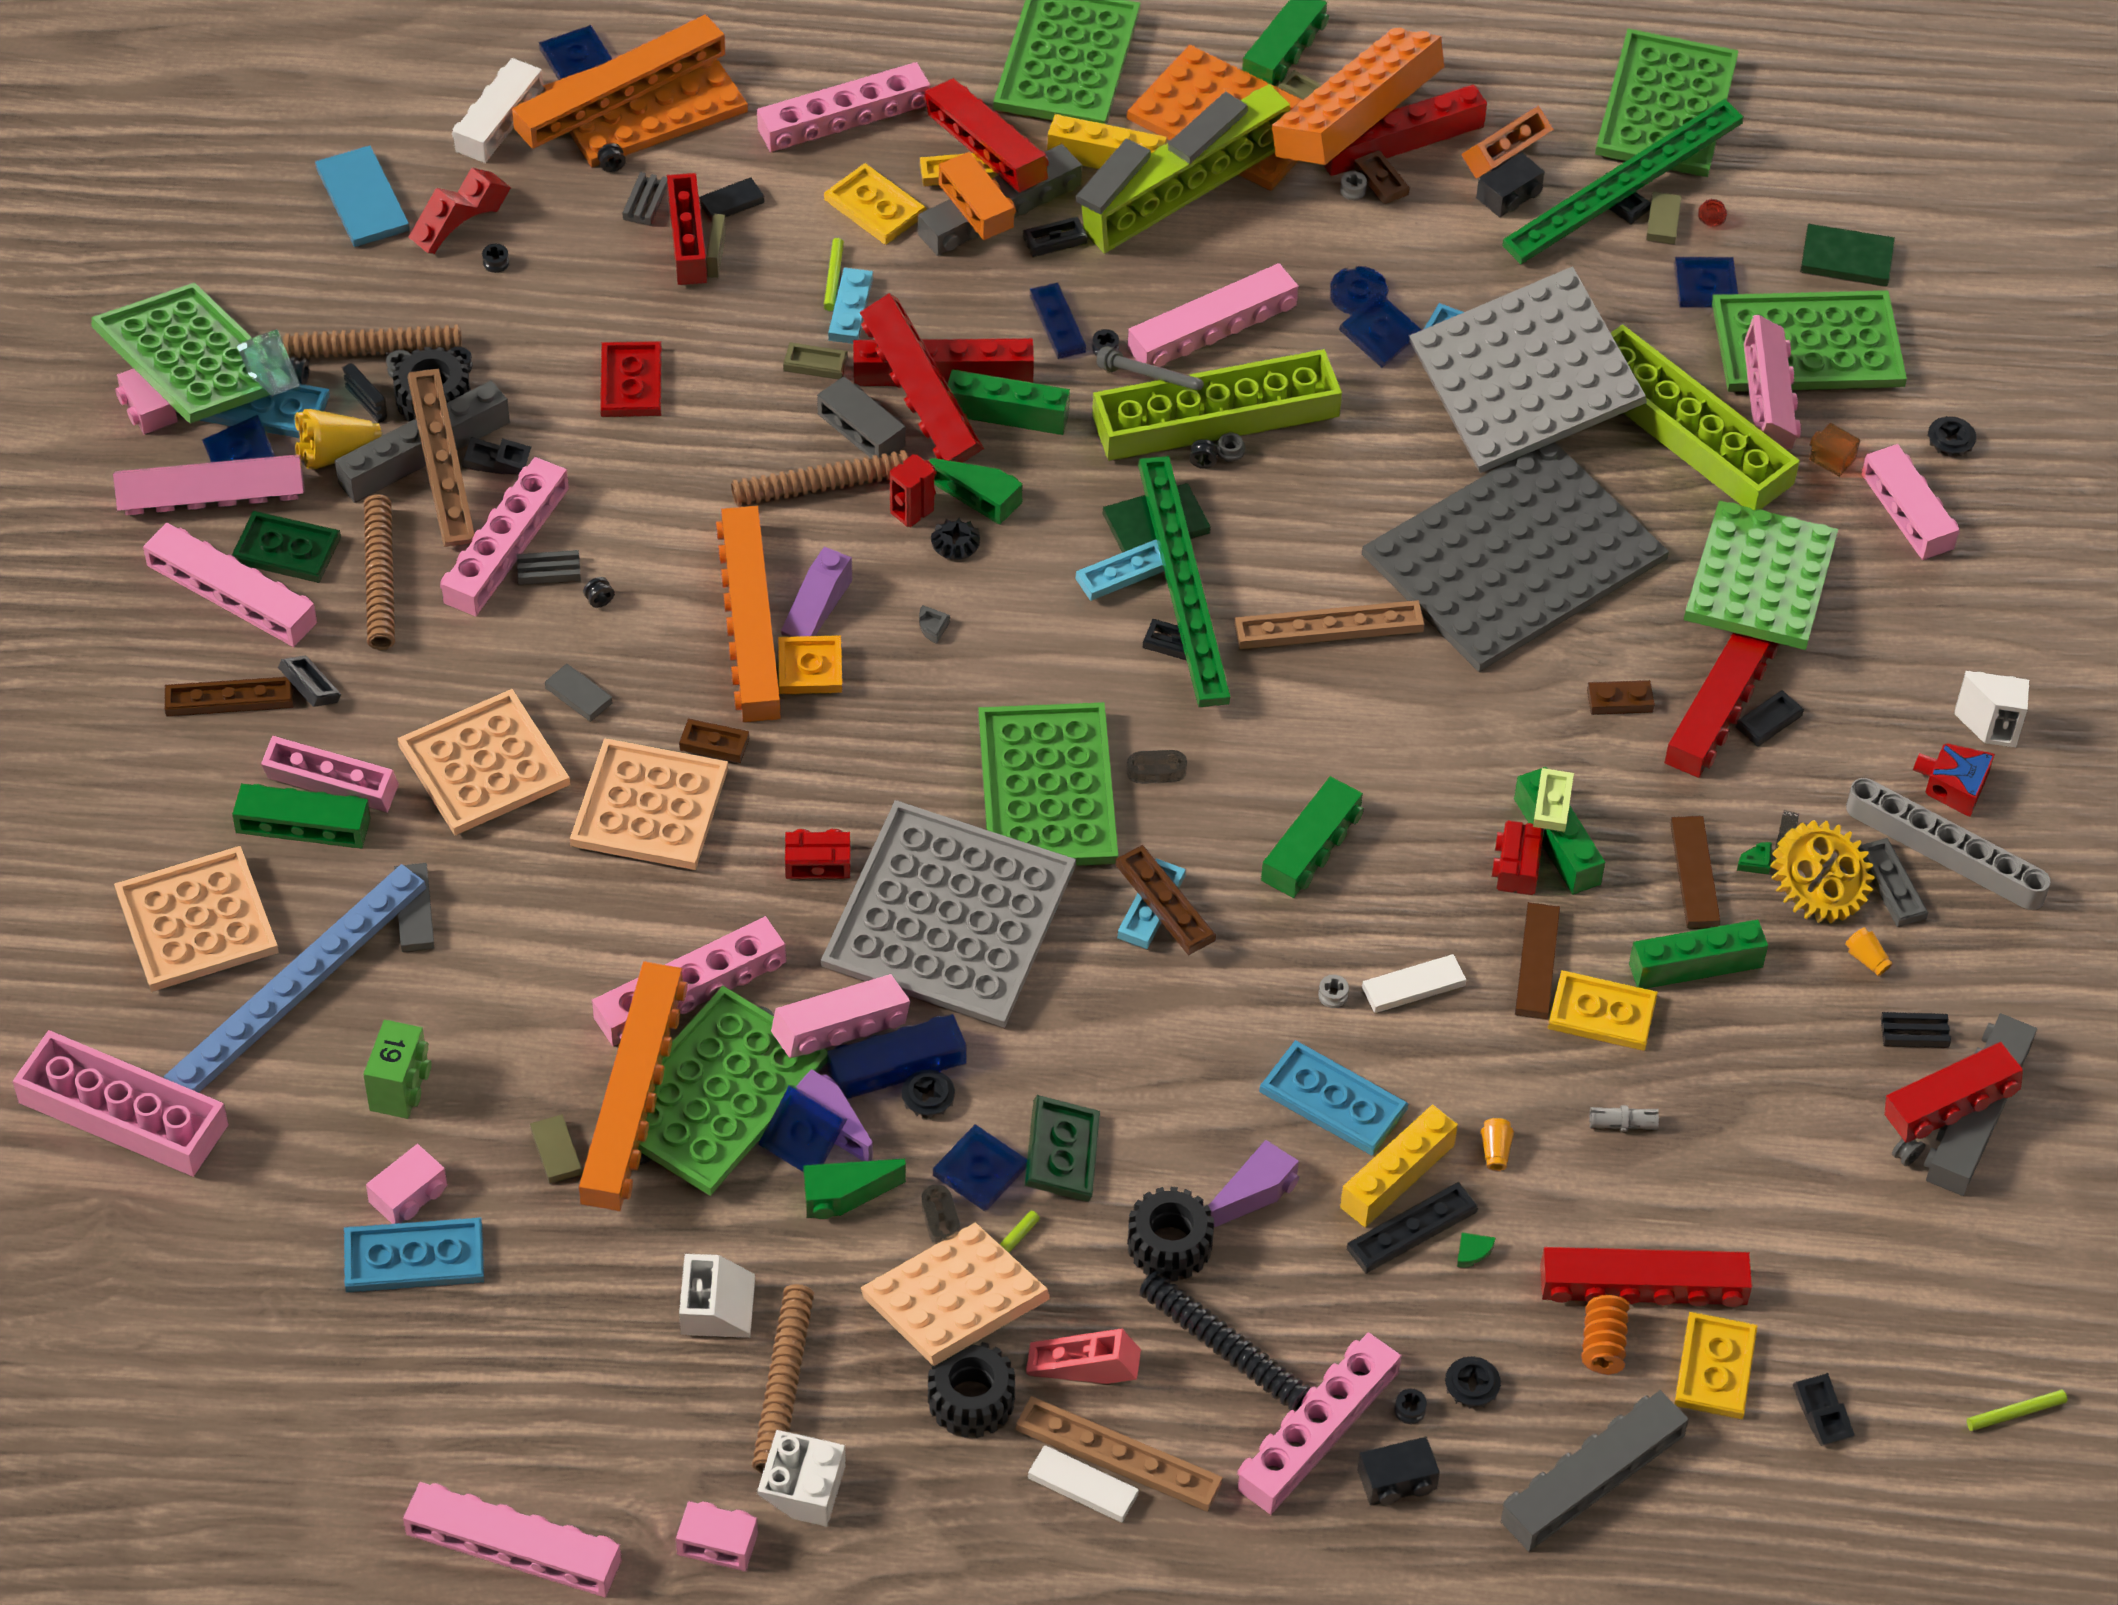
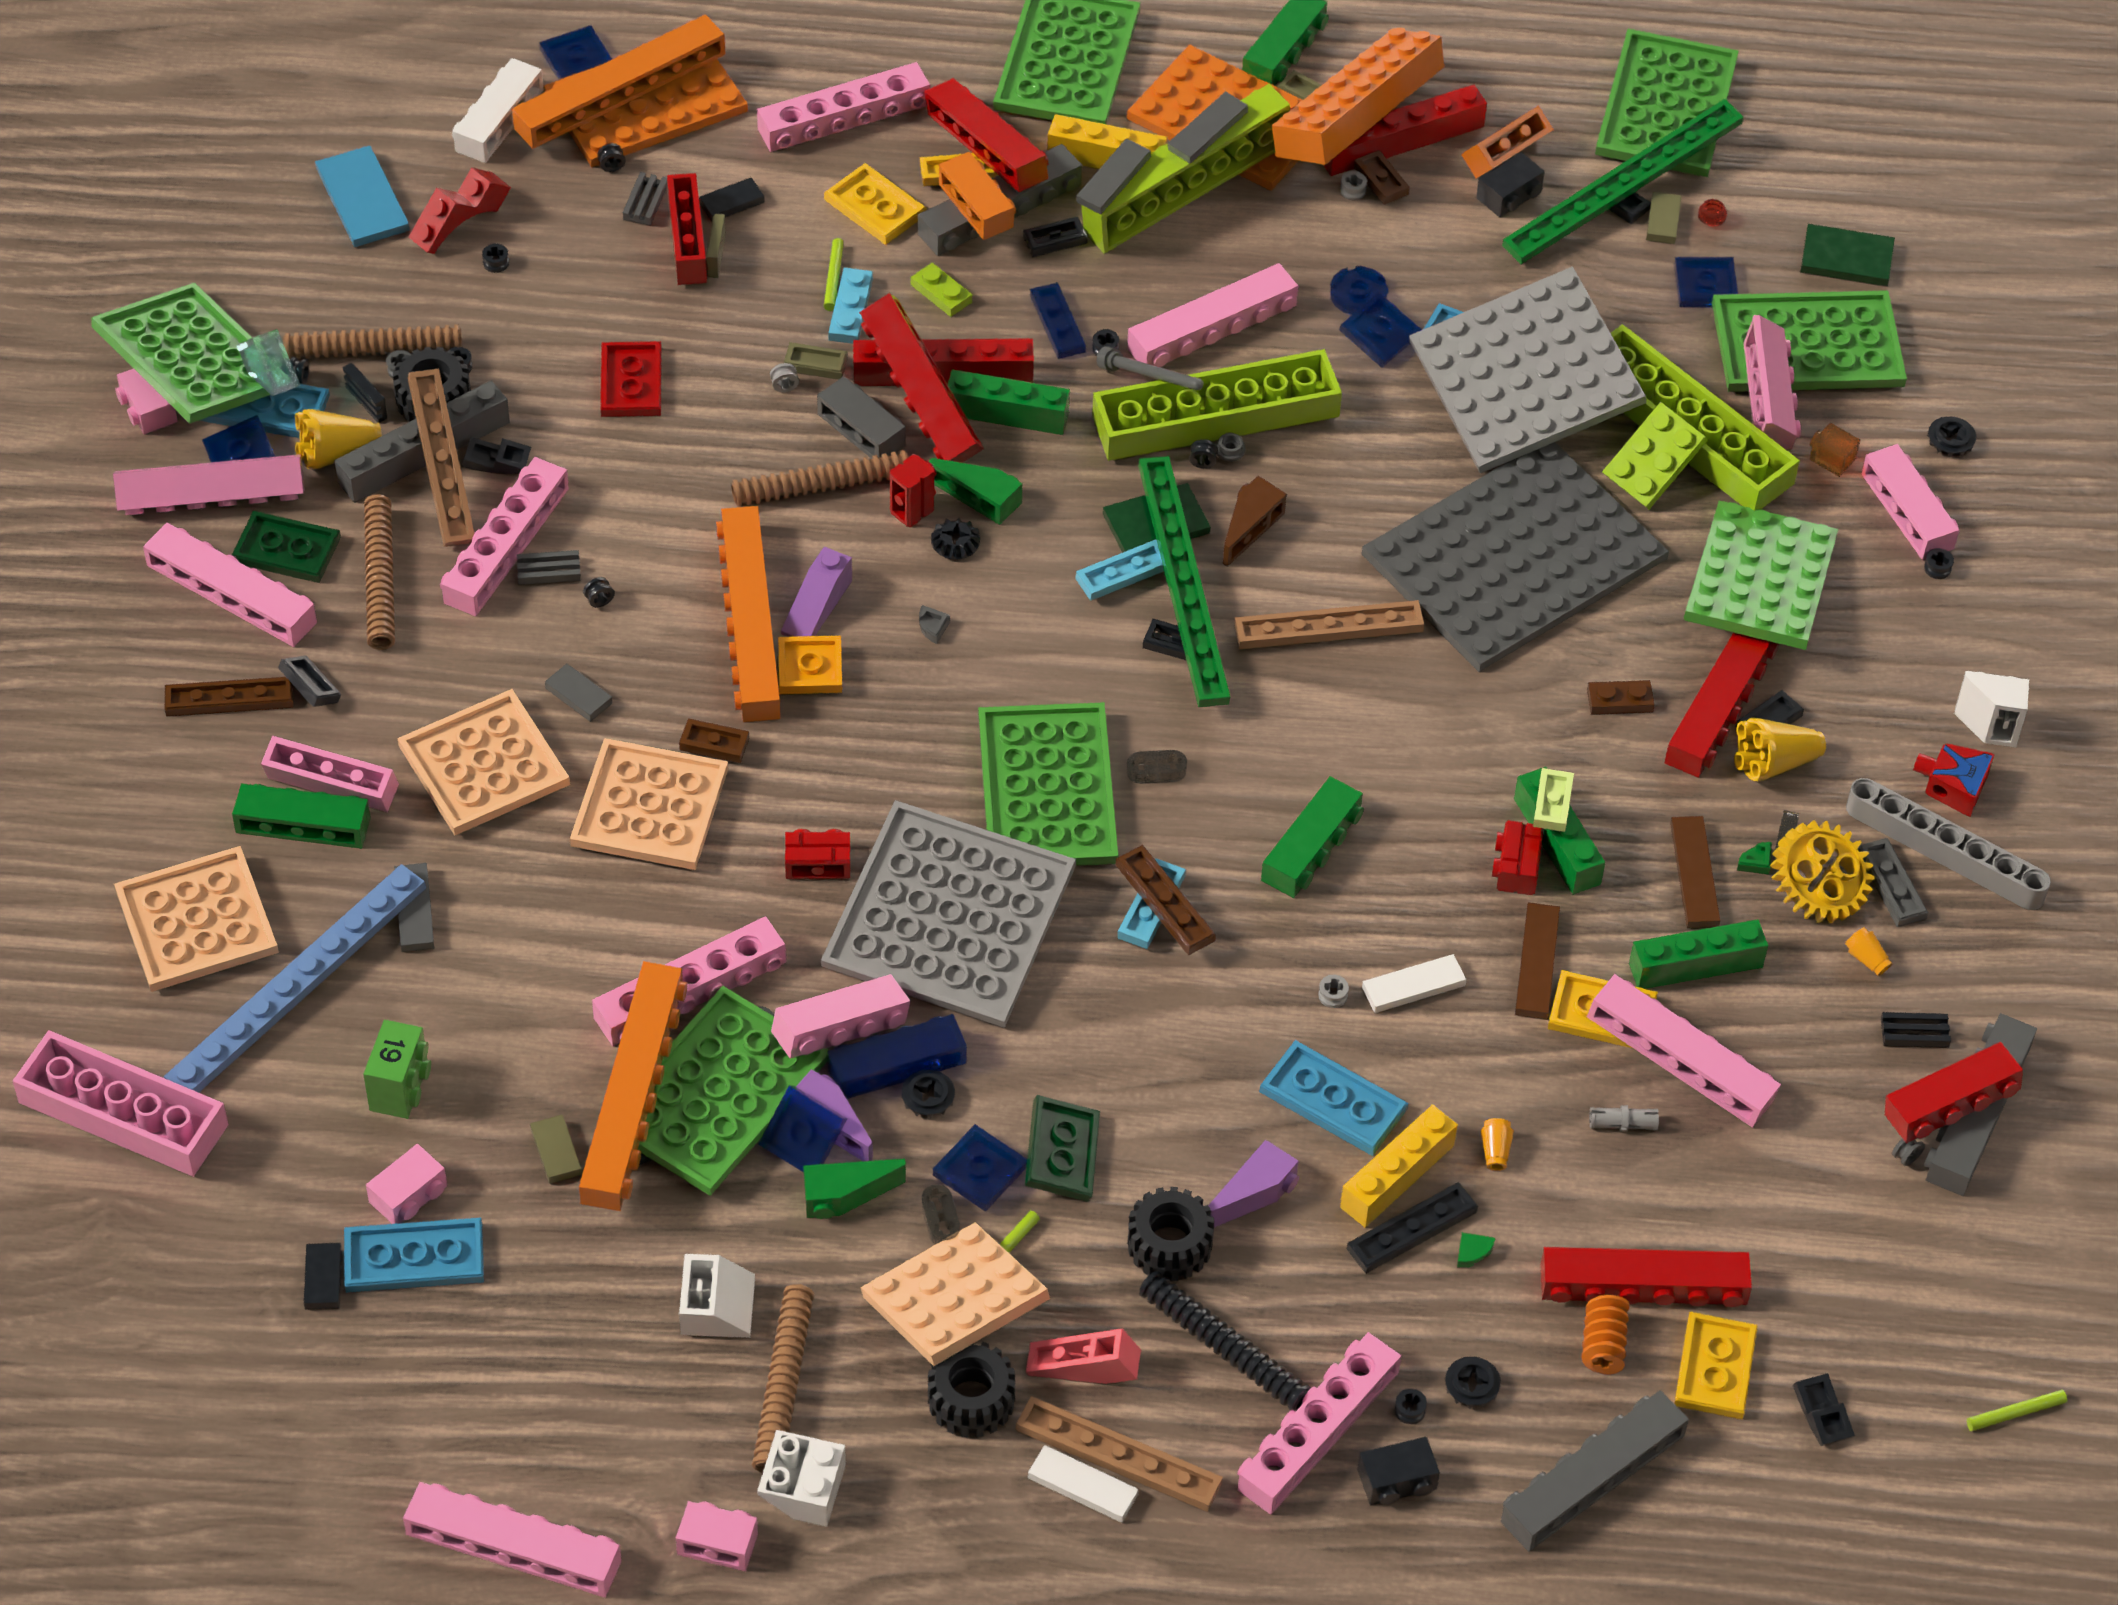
(322, 1276): none -> black tile
(784, 377): none -> light grey bush
(941, 289): none -> lime plate
(1256, 510): none -> reddish brown slope
(1654, 455): none -> lime plate
(1683, 1050): none -> bright pink brick
(1775, 747): none -> yellow cone
(1942, 556): none -> black bush

